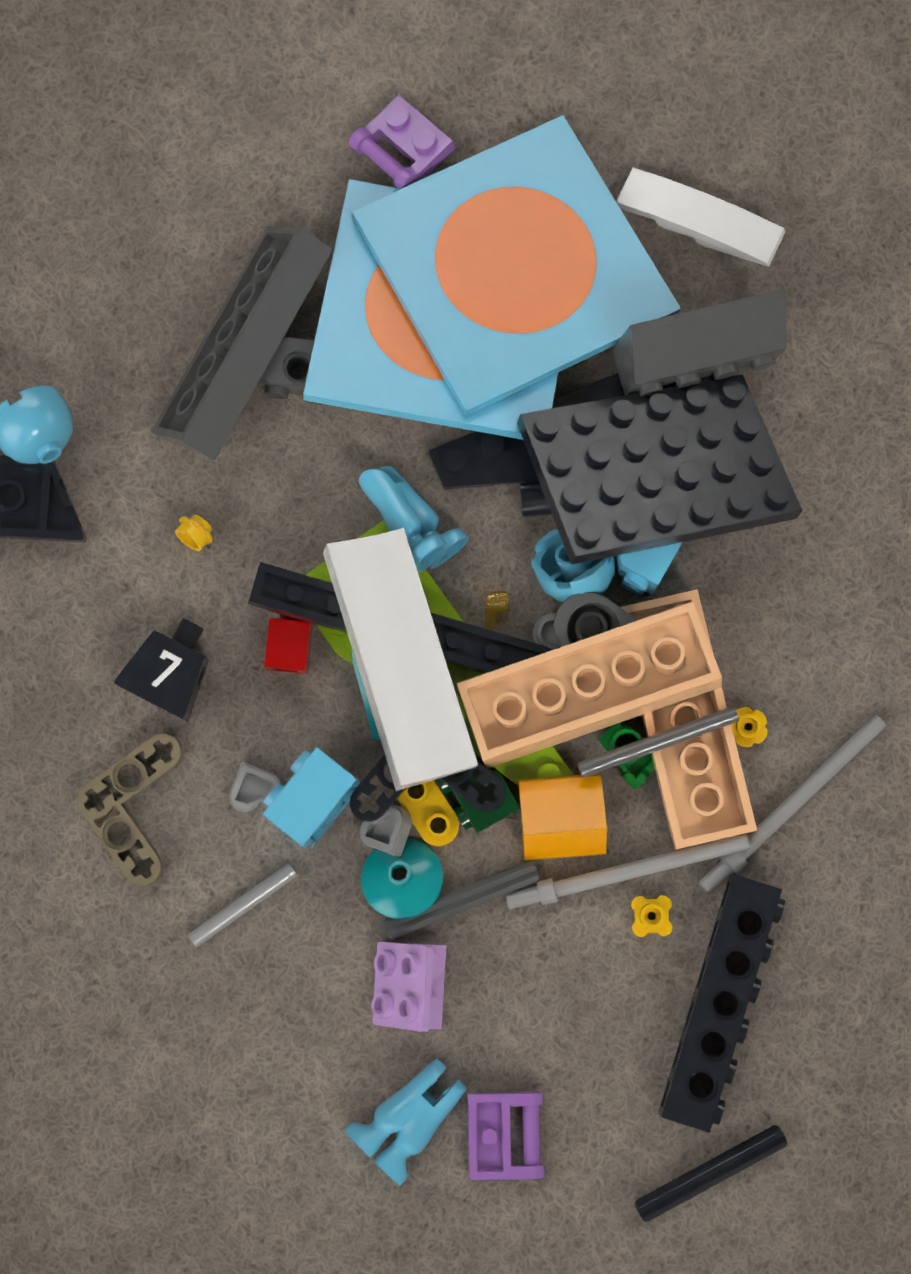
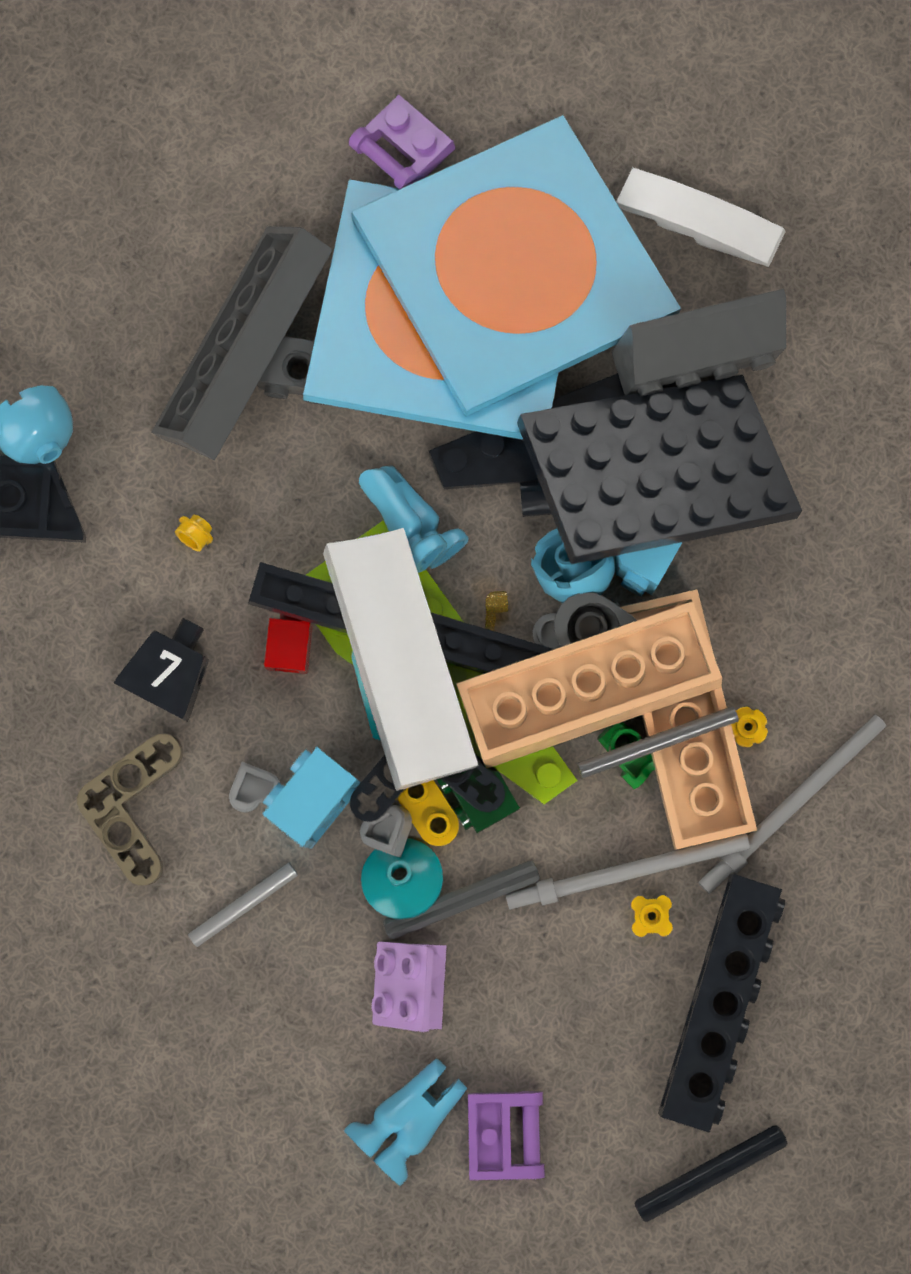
(562, 817): light orange slope -> none

